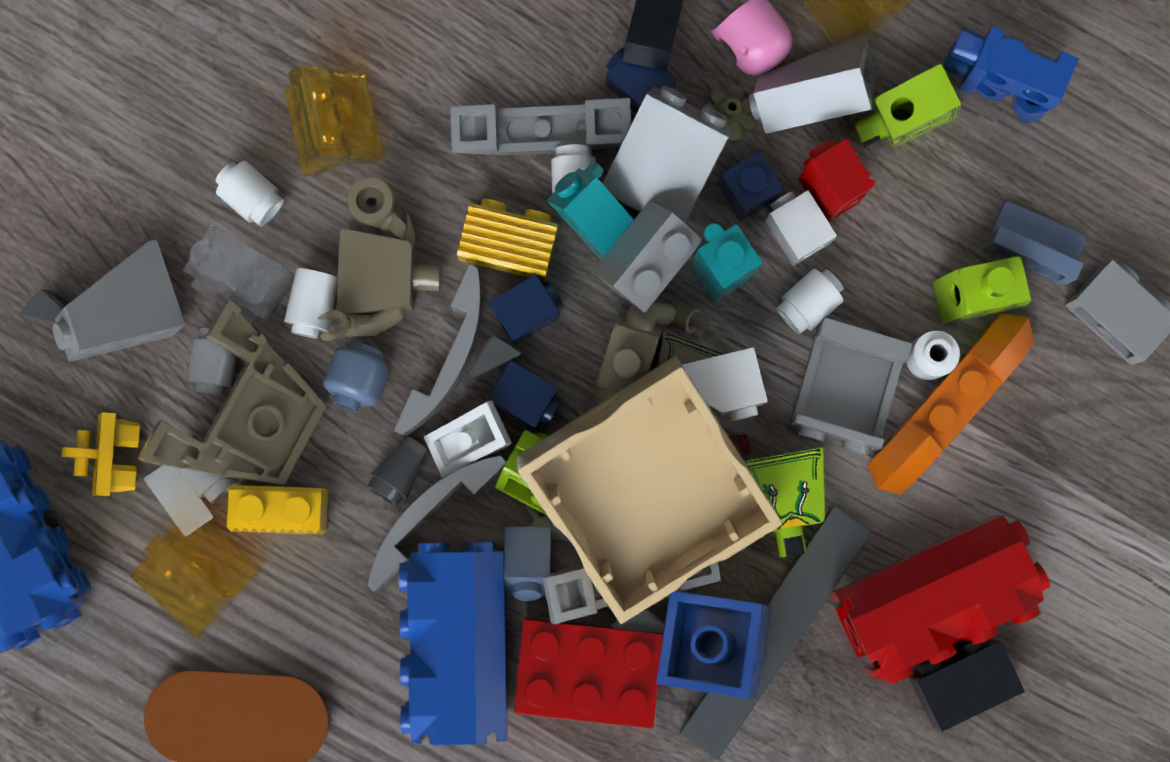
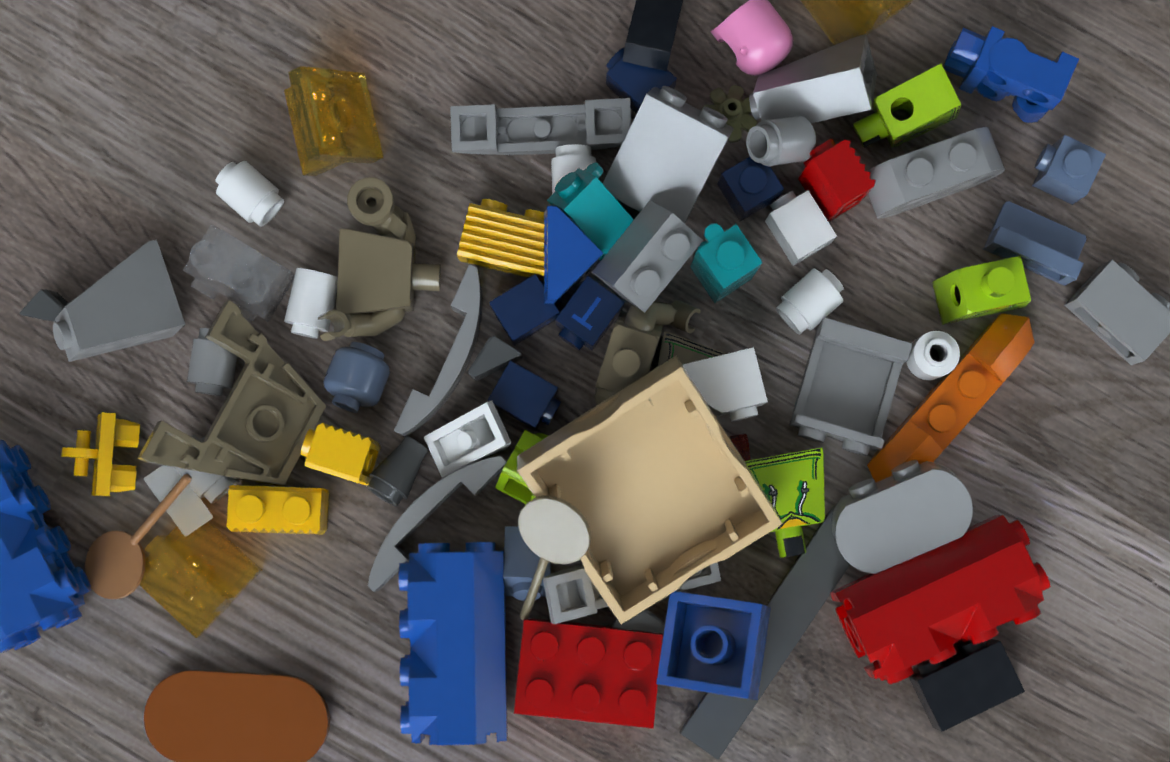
(118, 559): none -> medium nougat piece
(340, 453): none -> yellow brick
(555, 534): none -> piece
(566, 254): none -> blue slope
(588, 315): none -> dark blue brick
(781, 141): none -> light grey brick
(901, 516): none -> light grey brick
(934, 172): none -> light grey brick
(1067, 169): none -> sand blue brick

